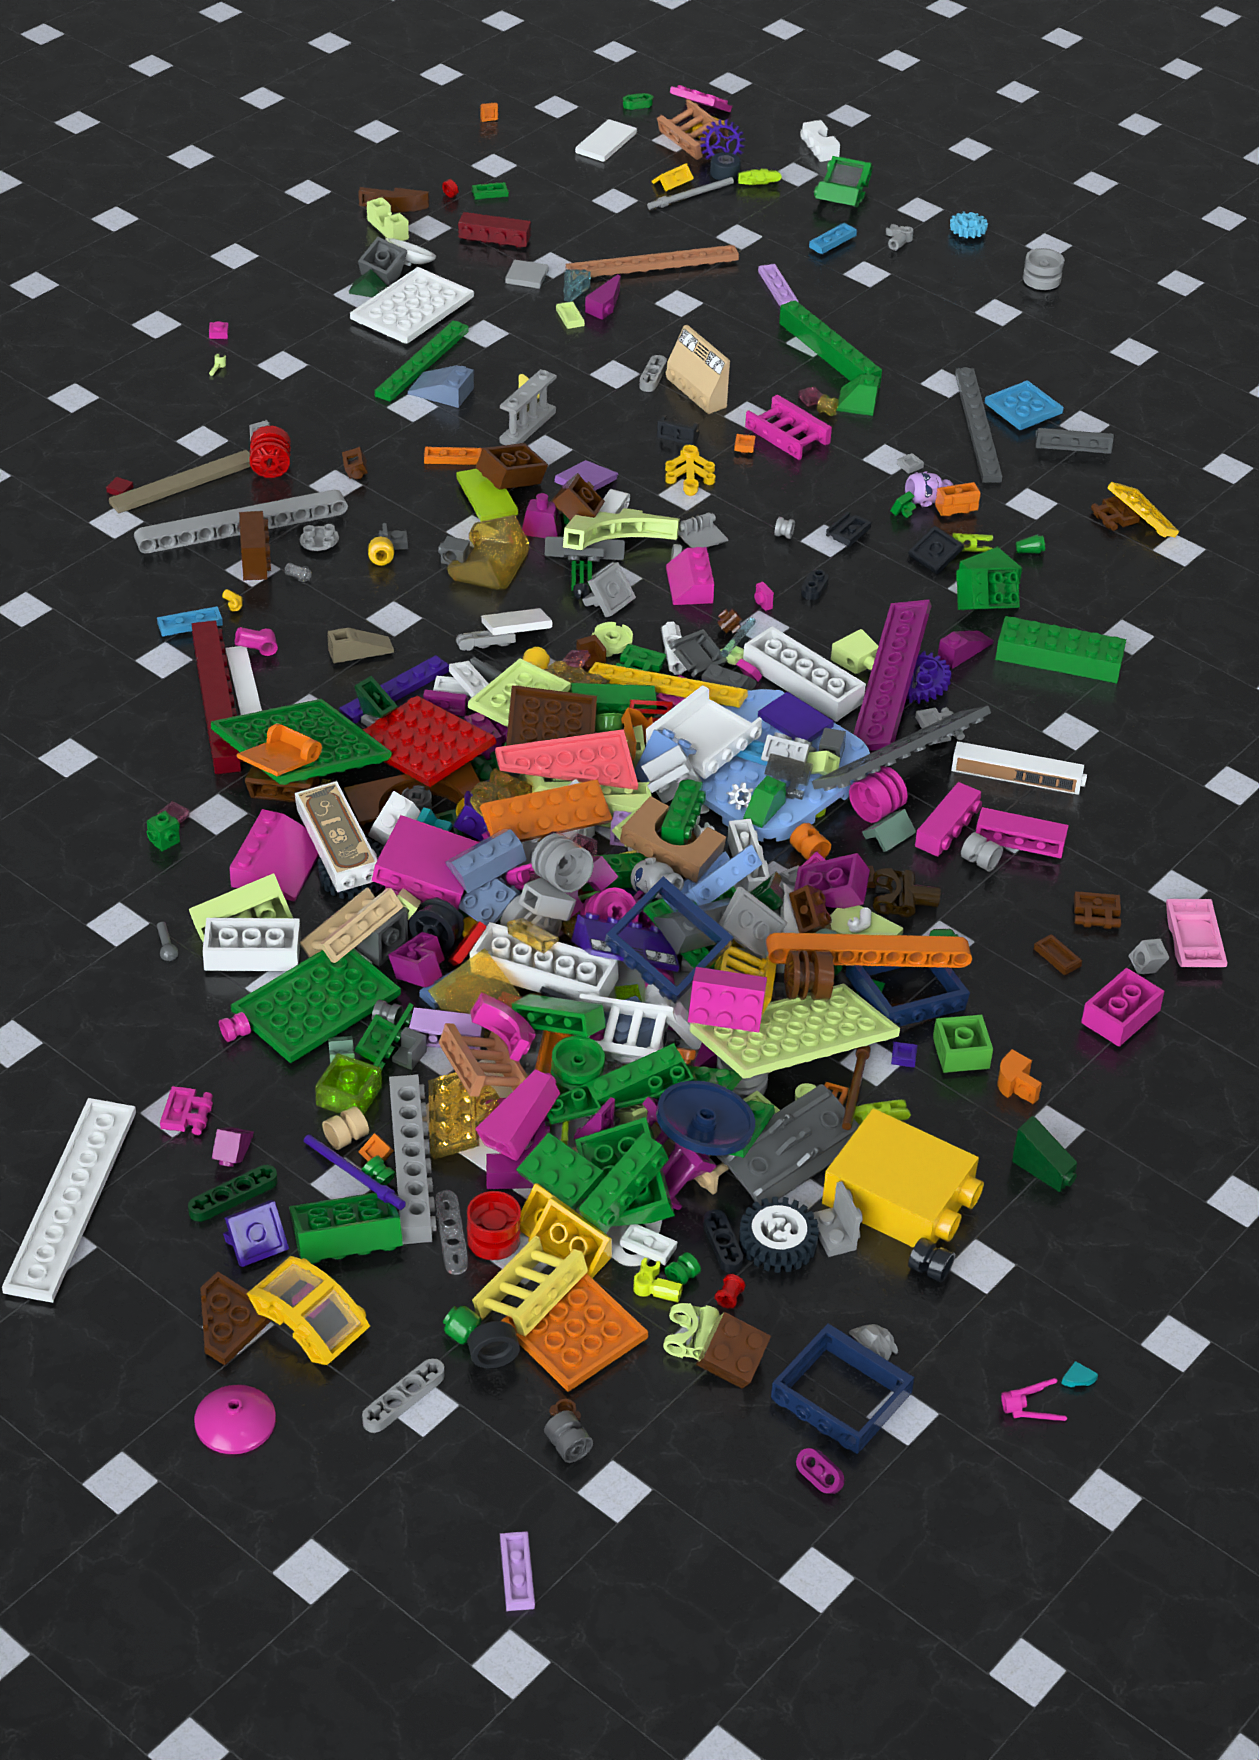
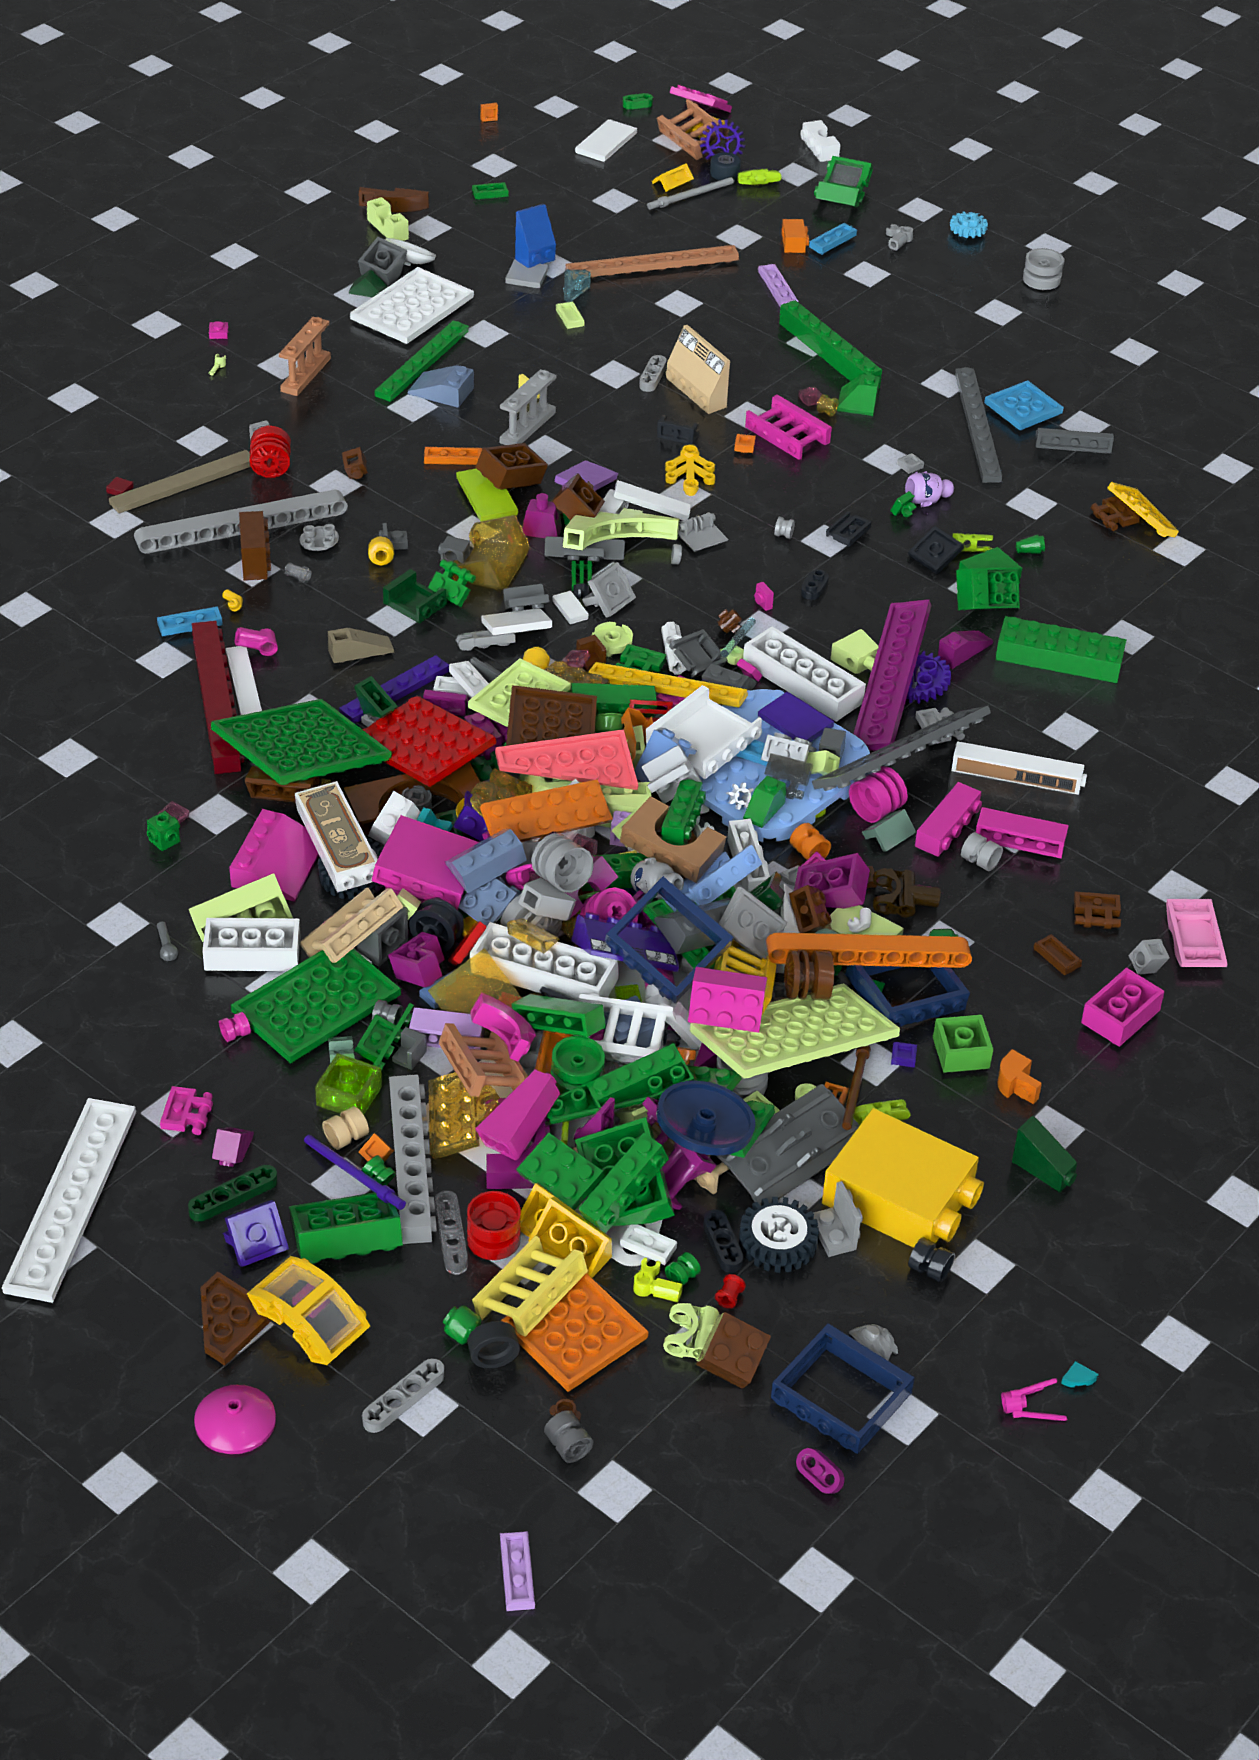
(282, 751): orange door -> none
(315, 358): none -> nougat fence
(413, 598): none -> dark green panel
(450, 188): red tile -> none
(455, 590): none -> green plate
(494, 229): dark red brick -> none
(524, 596): none -> dark grey bracket
(534, 237): none -> blue slope
(570, 607): none -> white tile
(603, 300): magenta slope -> none
(651, 500): none -> white tile
(691, 577): dark pink slope -> none
(794, 236): none -> orange brick
(957, 499): orange brick -> none

